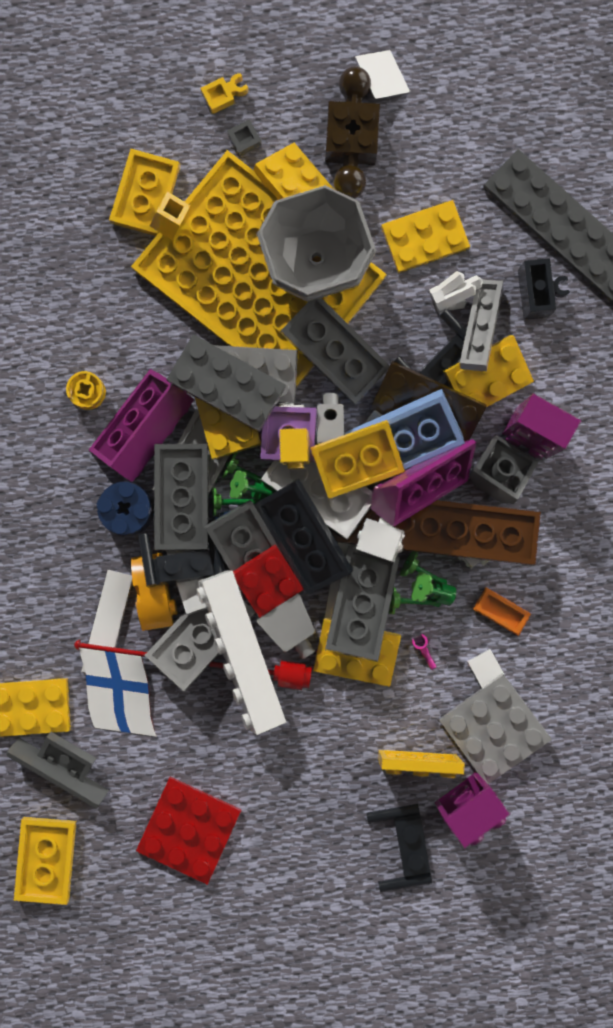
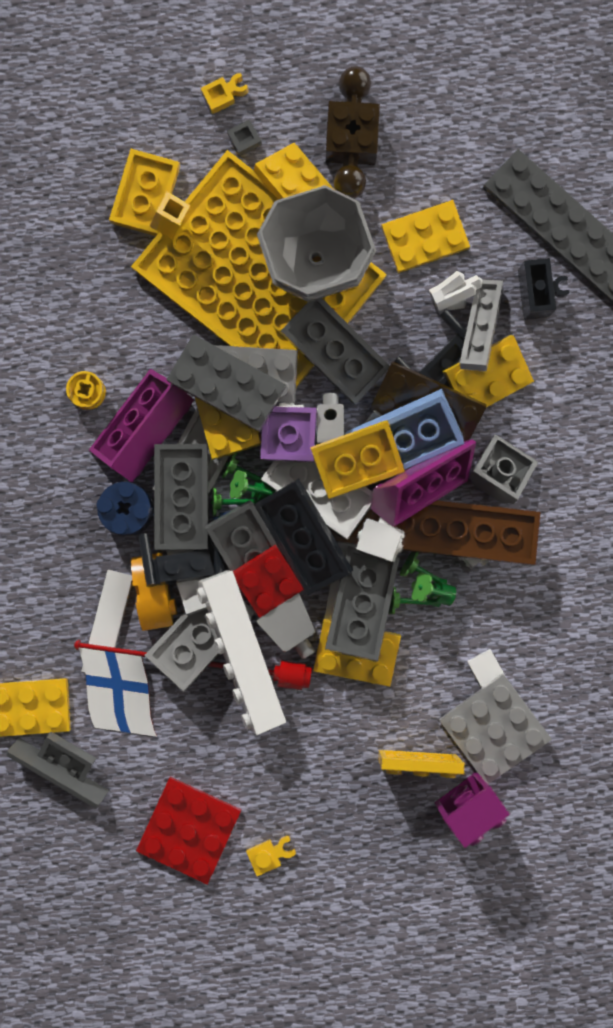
(45, 860): yellow plate -> none
(266, 856): none -> yellow plate
(294, 448): yellow brick -> none
(384, 74): white sticker -> none
(411, 846): black plate -> none
(425, 652): dark pink hand -> none
(501, 611): orange tile -> none
(540, 427): magenta brick -> none

